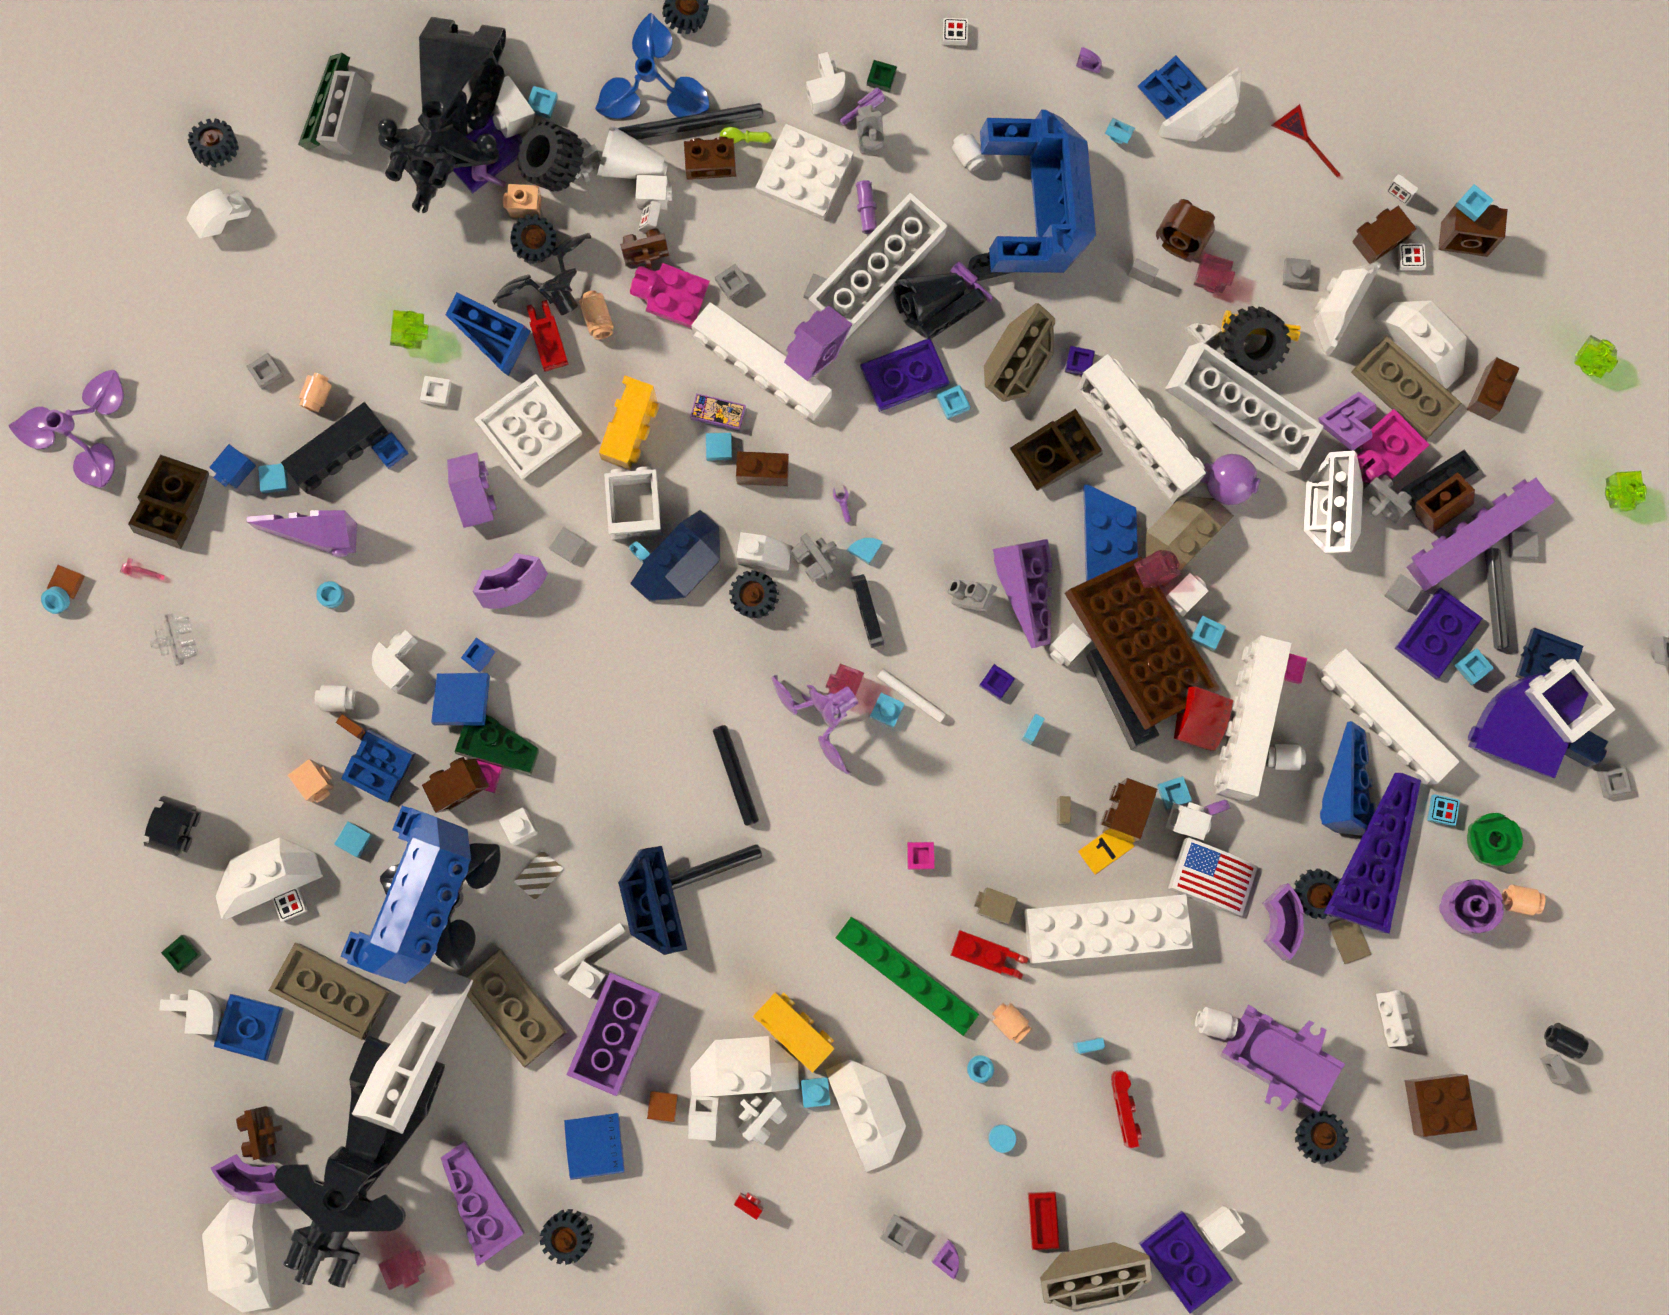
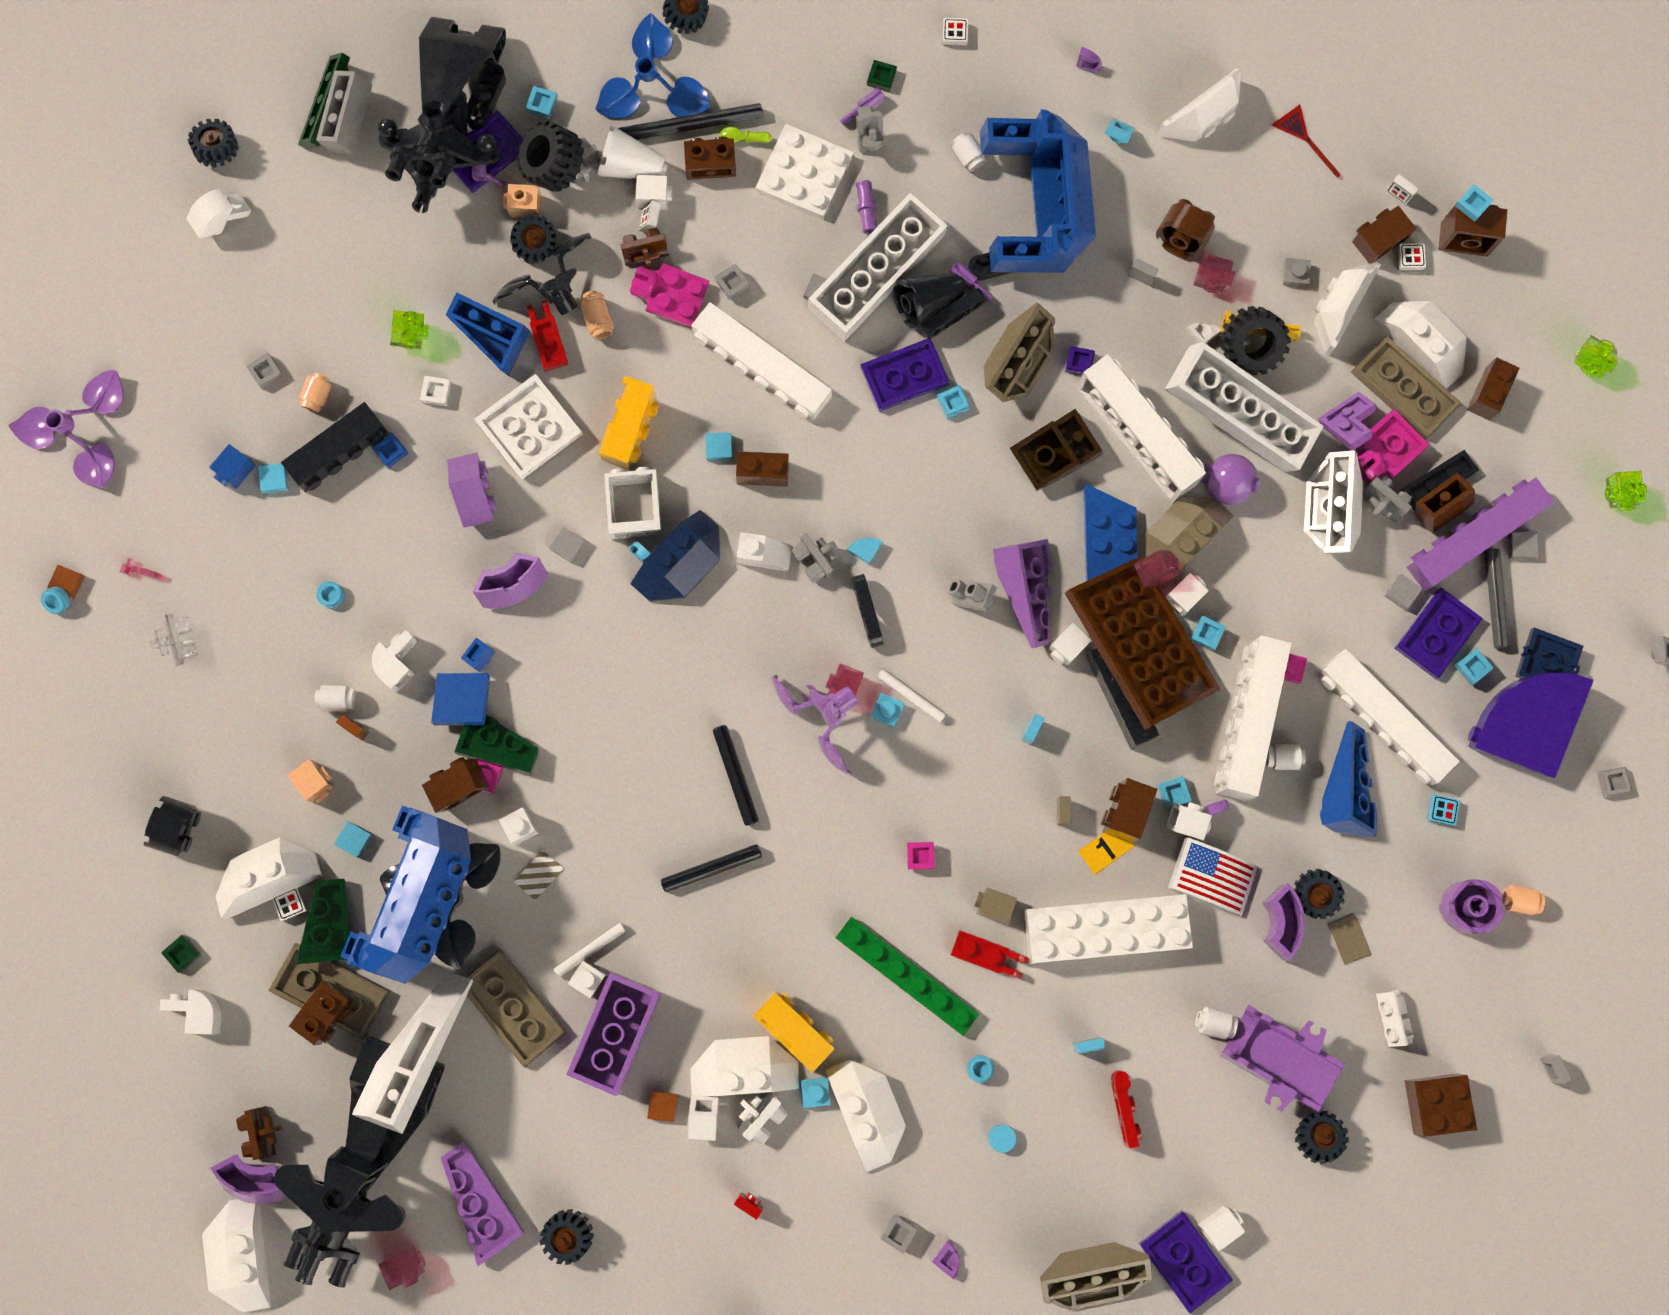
(169, 501): dark brown slope -> none
(248, 1027): blue tile -> none
(322, 1013): none -> reddish brown brick
(324, 529): medium lavender wedge -> none
(325, 925): none -> dark green wing
(378, 766): blue slope -> none
(512, 110): white slope -> none
(594, 1146): blue slope -> none
(651, 902): dark blue wedge -> none
(718, 412): tile -> none
(754, 594): black wheel -> none
(817, 342): medium lavender brick -> none
(827, 91): white brick -> none
(843, 503): medium lavender hand -> none
(997, 682): dark purple tile -> none
(1011, 1022): light nougat brick -> none
(1043, 1220): red tile -> none
(1171, 87): blue slope -> none
(1204, 719): red slope -> none
(1374, 873): dark purple wing -> none
(1502, 826): green plate -> none
(1566, 1041): black brick -> none
(1583, 723): white window -> none
(1587, 749): dark blue brick -> none

